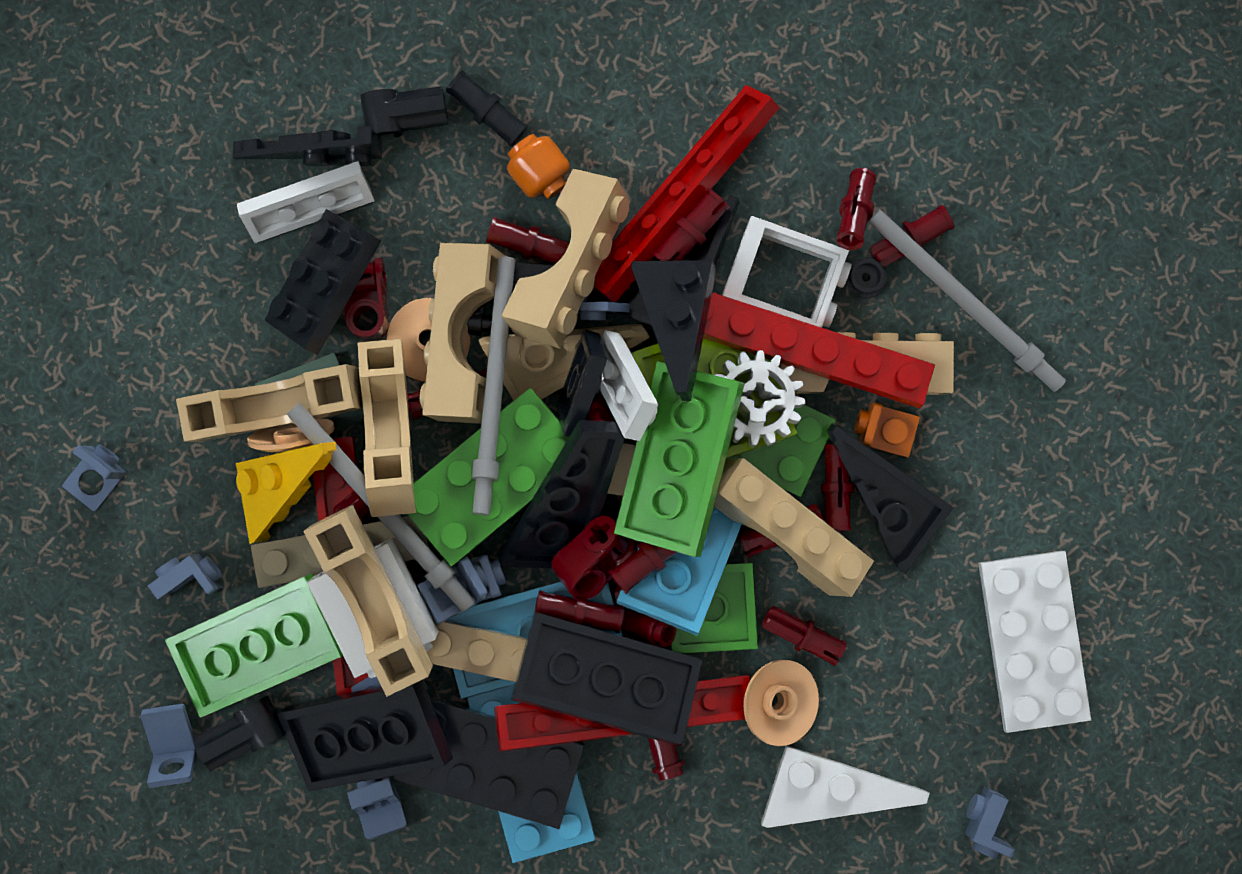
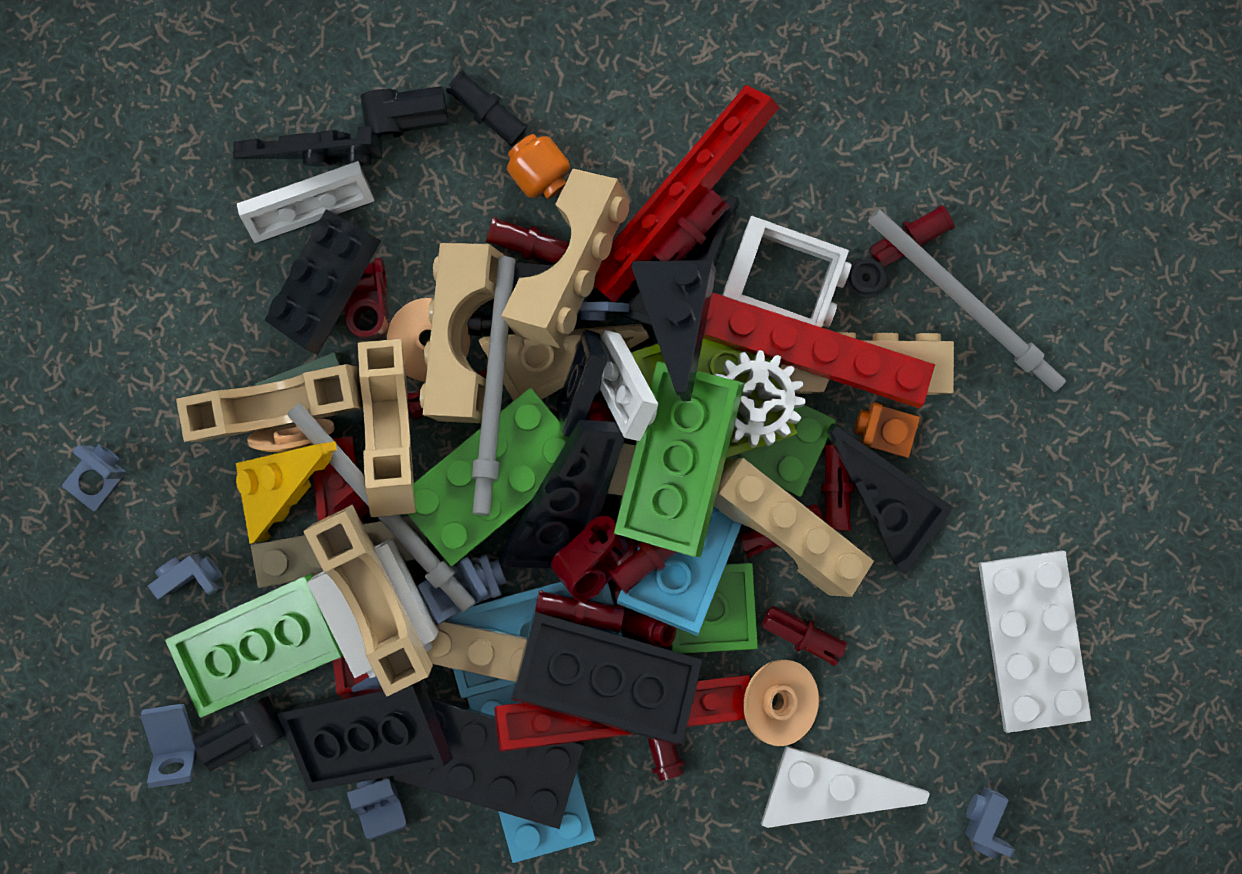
(856, 209): dark red pin -> none

